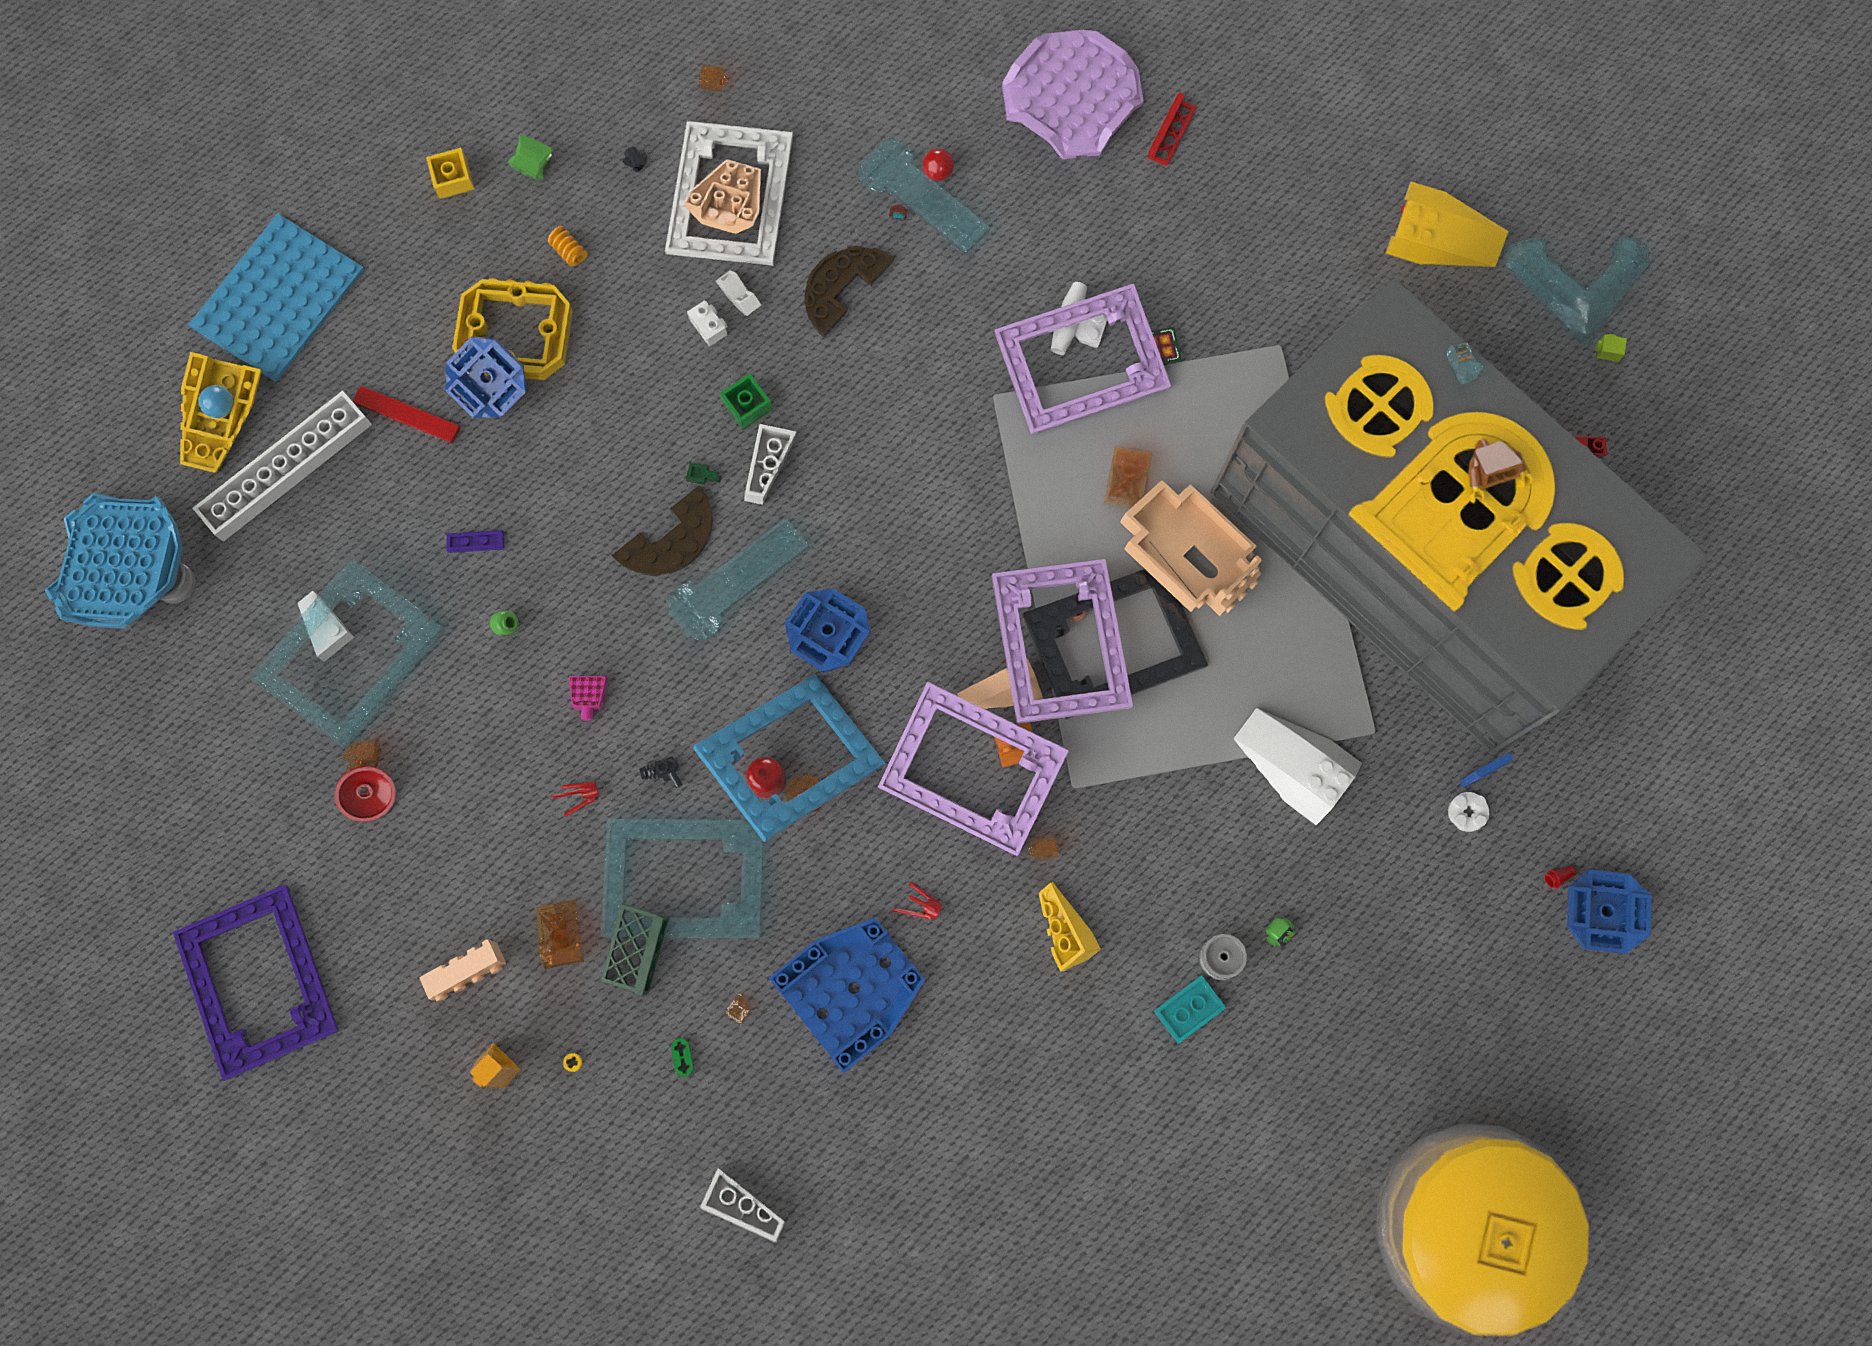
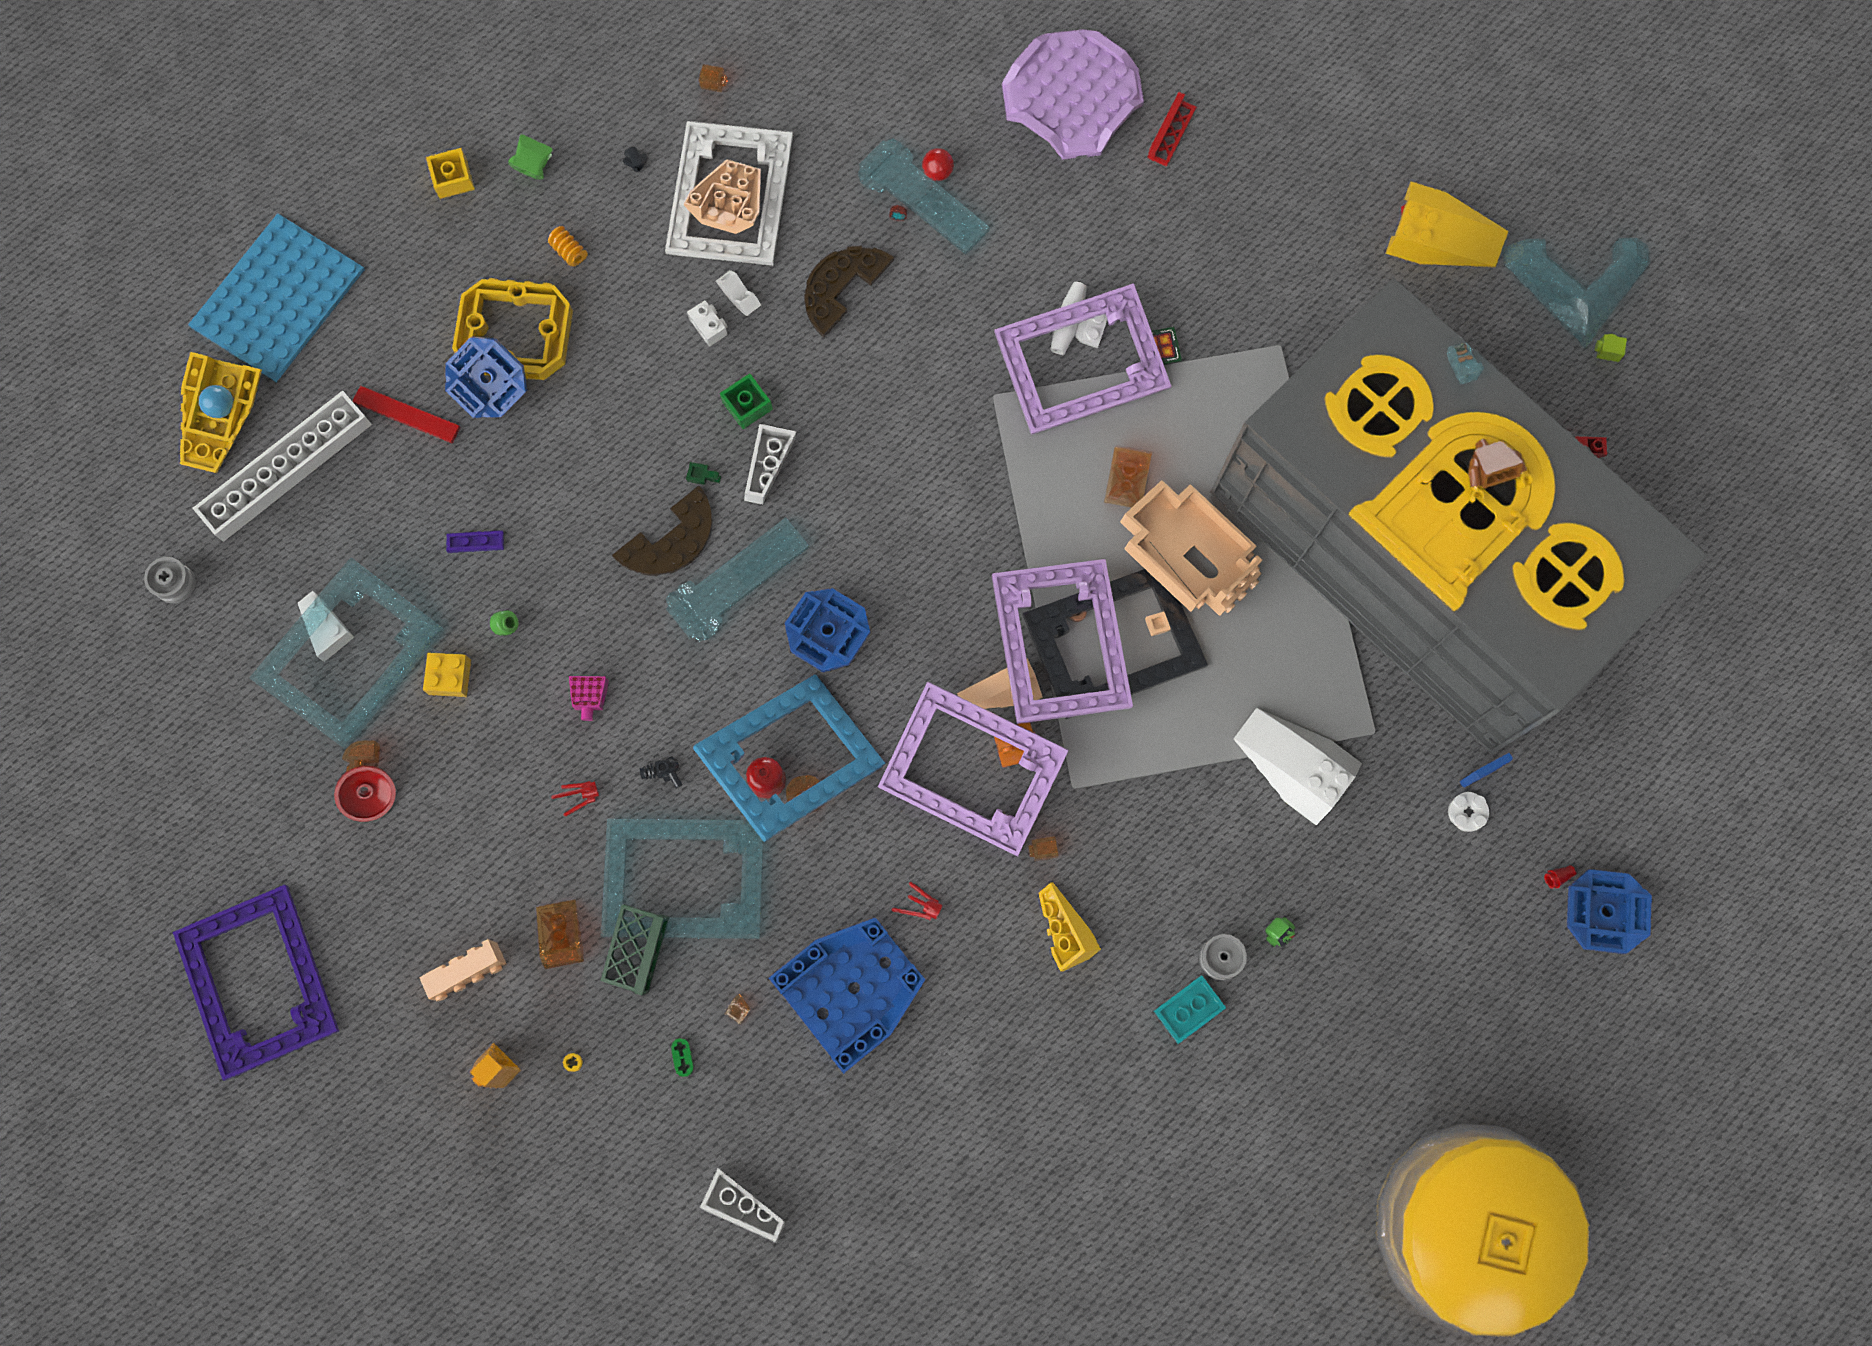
(116, 561): dark azure plate -> none
(447, 674): none -> yellow brick
(1157, 623): none -> light nougat tile

